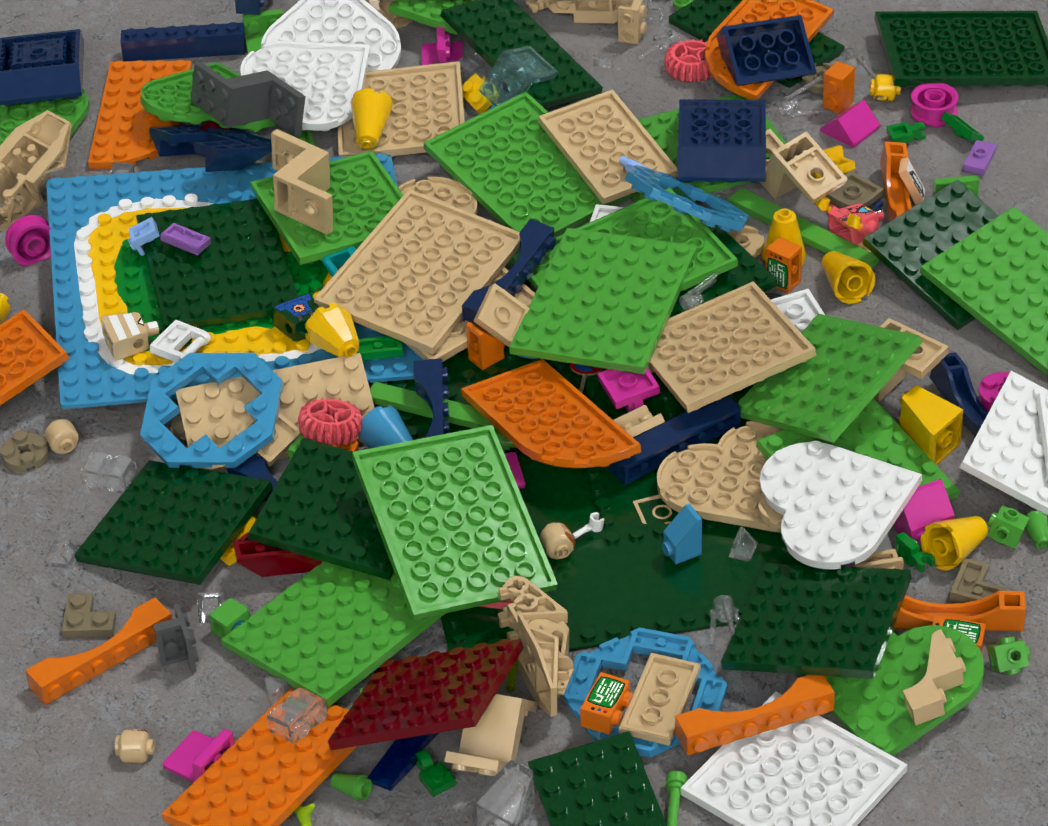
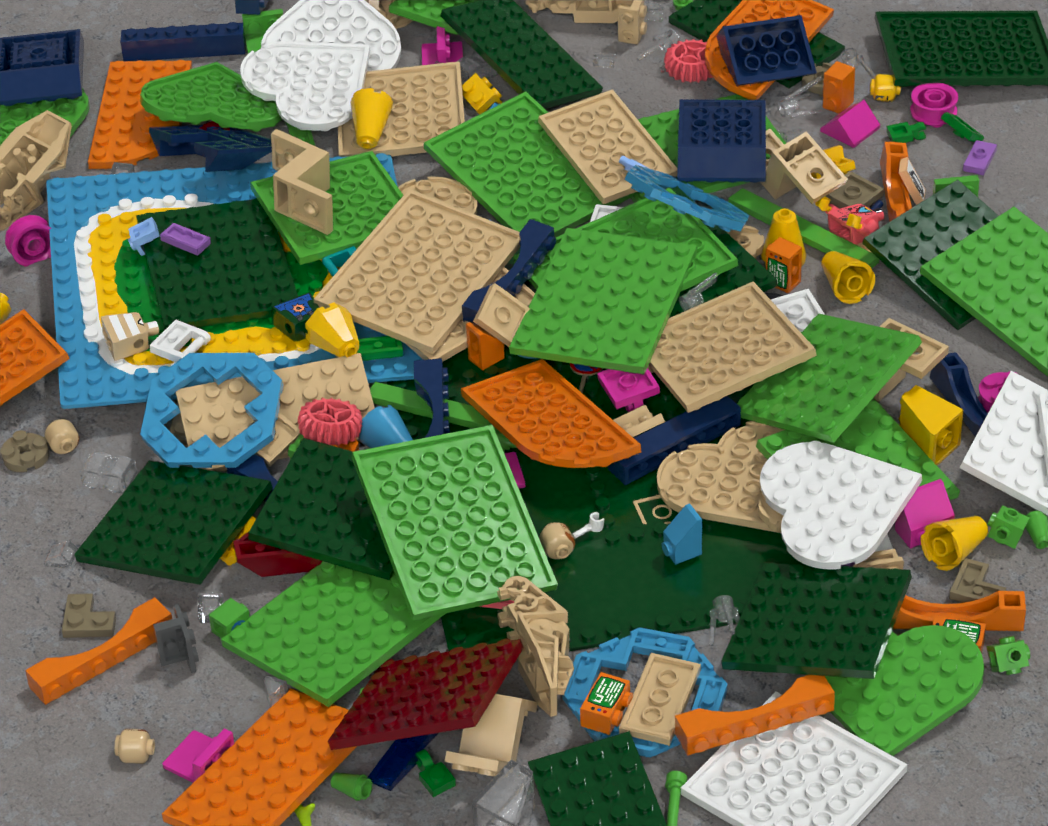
(247, 98): dark grey bracket -> none
(297, 715): clear brick -> none
(511, 678): clear neon green piece -> none
(519, 70): clear light blue bracket -> none
(743, 546): clear slope -> none
(910, 552): green plate -> none
(943, 672): tan arch -> none

